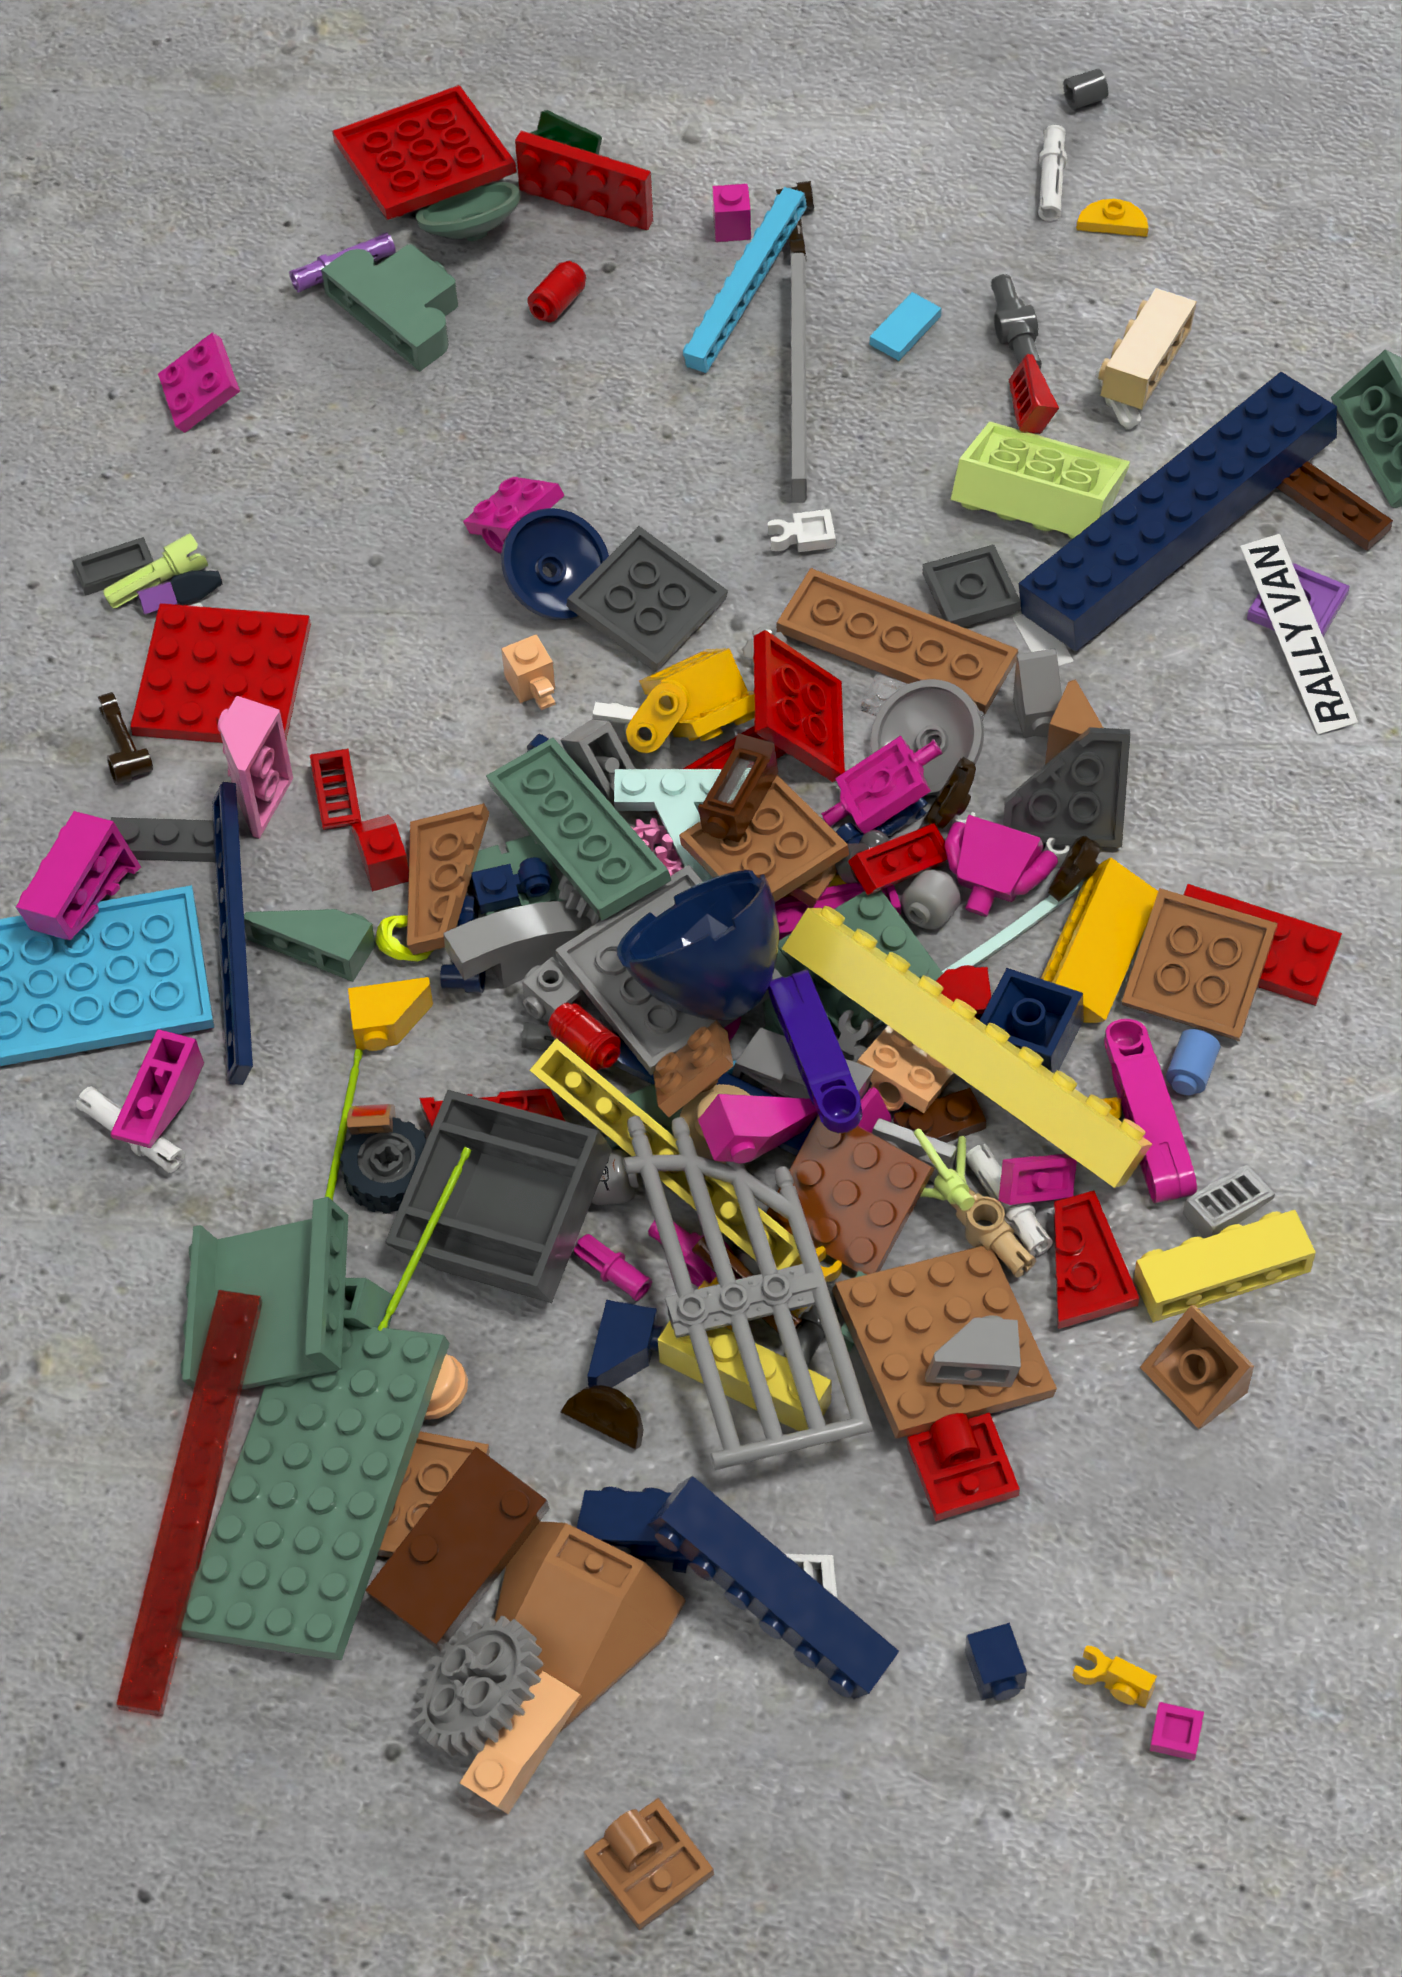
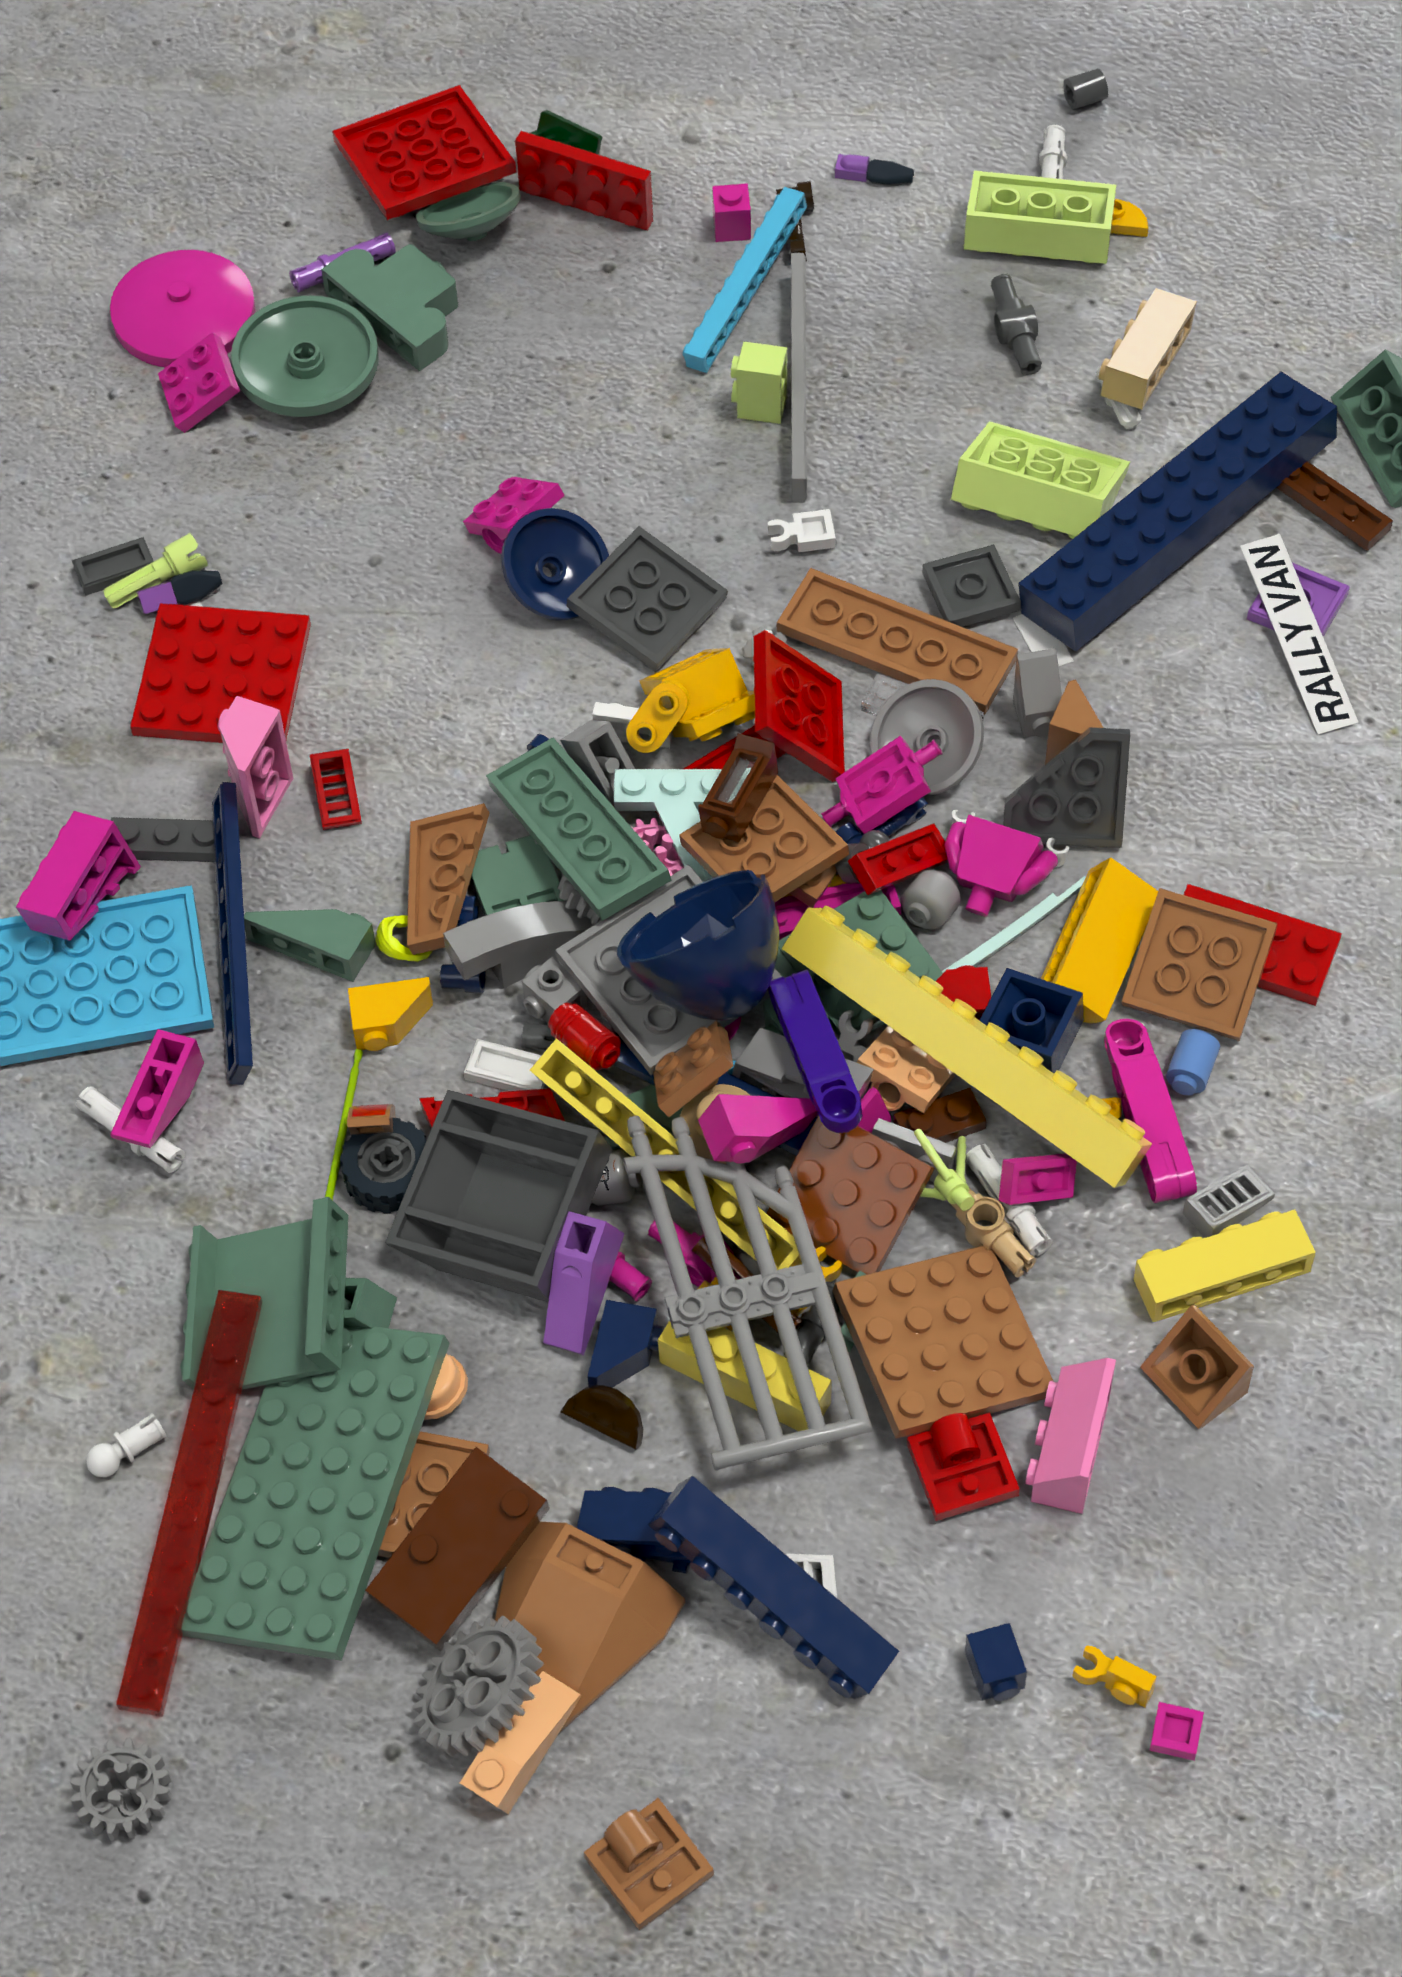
(105, 1458): none -> white pin
(128, 761): dark brown brick -> none
(144, 1792): none -> light grey gear
(177, 302): none -> dark pink dish
(305, 356): none -> sand green dish
(381, 852): red slope -> none
(424, 1238): lime piece -> none
(499, 888): dark blue plate -> none
(502, 1067): none -> white tile
(529, 671): light nougat brick -> none
(557, 291): red head -> none
(579, 1280): none -> medium lavender slope
(760, 382): none -> yellowish green brick
(876, 171): none -> piece
(905, 326): medium azure tile -> none
(954, 795): dark brown plate -> none
(979, 1354): light grey slope -> none
(1031, 397): red slope -> none
(1039, 217): none -> yellowish green slope
(1071, 1435): none -> bright pink slope
(1077, 866): dark brown plate -> none
(1088, 1263): red wing -> none

